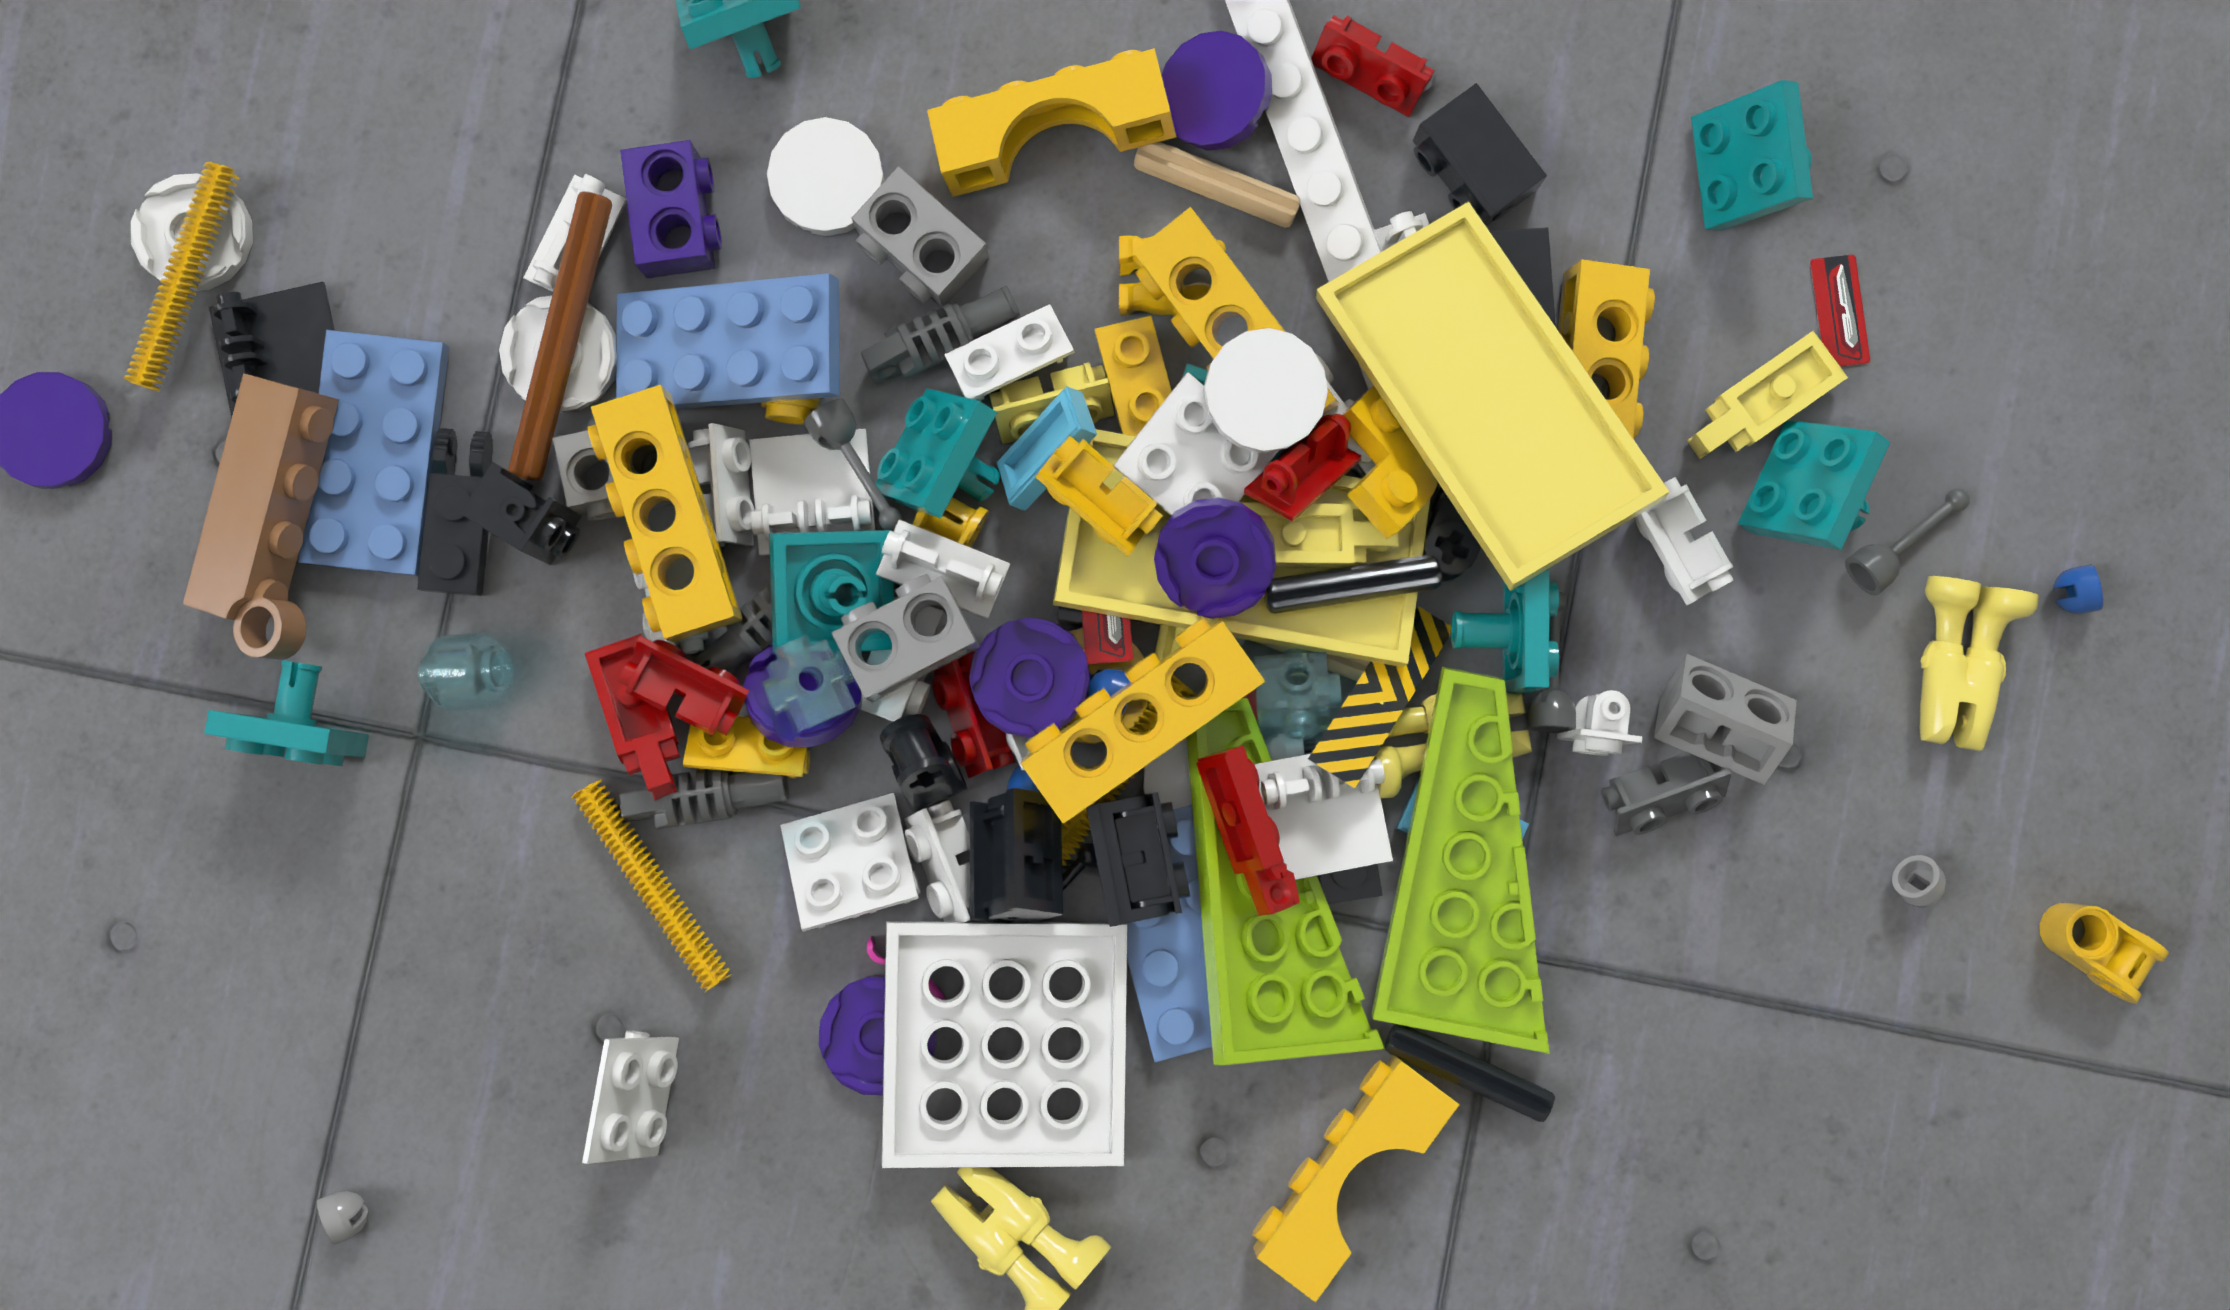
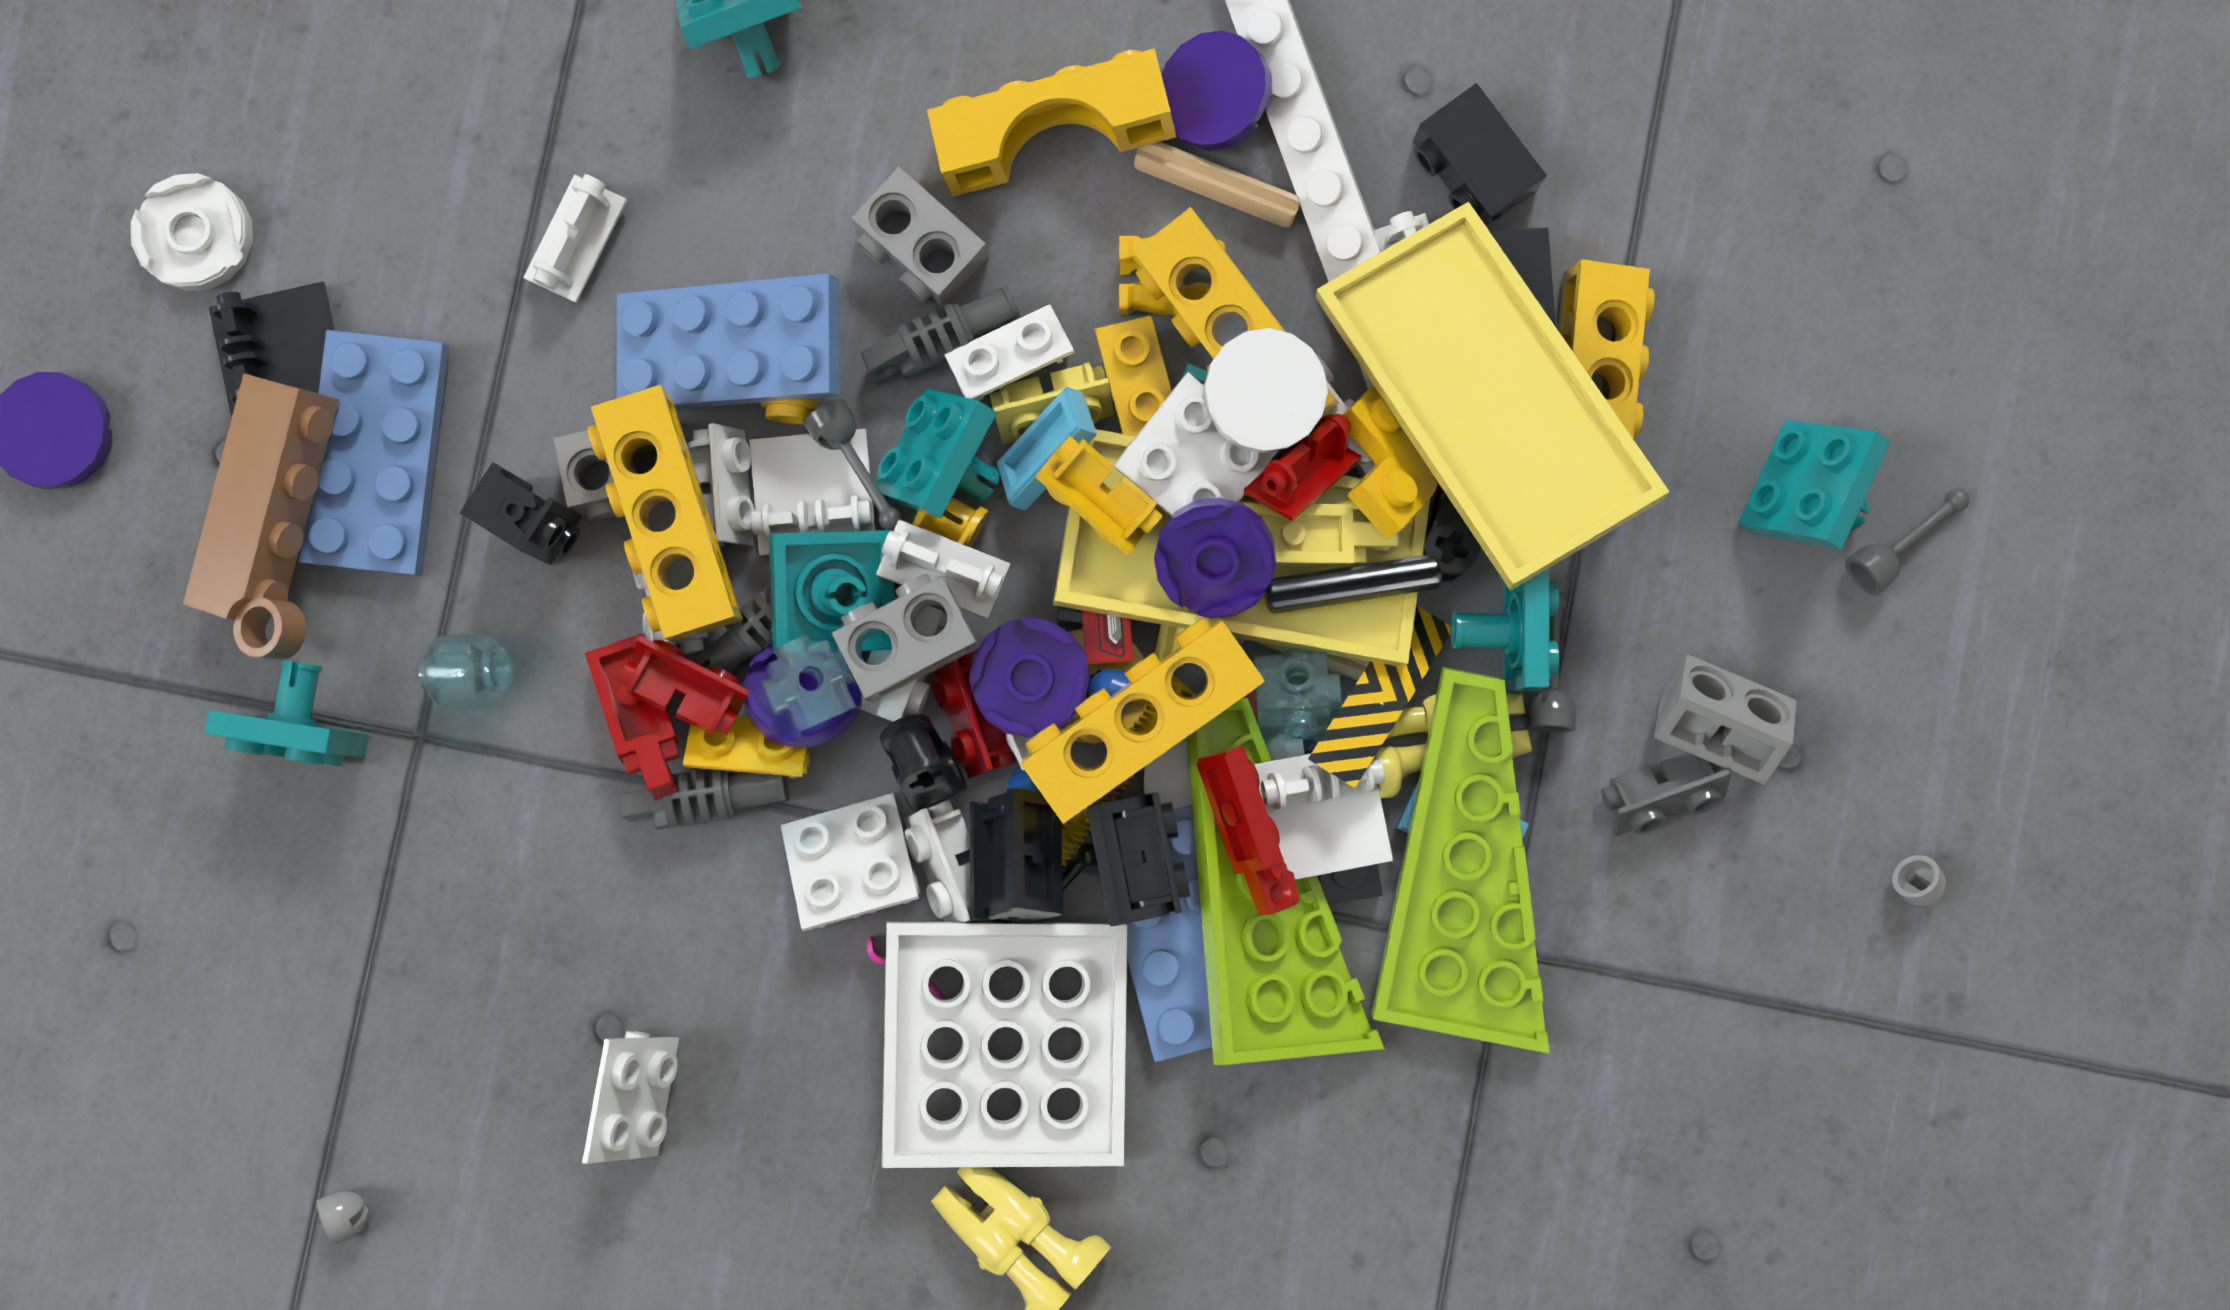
(182, 273): yellow axle -> none
(452, 544): black hinge -> none
(560, 336): dark orange axle -> none
(593, 362): white tile -> none
(651, 886): yellow axle -> none
(658, 212): dark purple brick -> none
(823, 175): white tile -> none
(854, 1035): dark purple tile -> none
(1351, 55): red hinge -> none
(1395, 1113): yellow arch -> none
(1470, 1072): black axle -> none
(1601, 725): white hinge -> none
(1689, 564): white hinge -> none
(1752, 156): teal plate -> none
(1769, 396): light yellow hinge -> none
(1840, 309): sticker -> none
(1959, 688): light yellow piece -> none
(2082, 589): blue hinge -> none
(2109, 952): yellow piece -> none

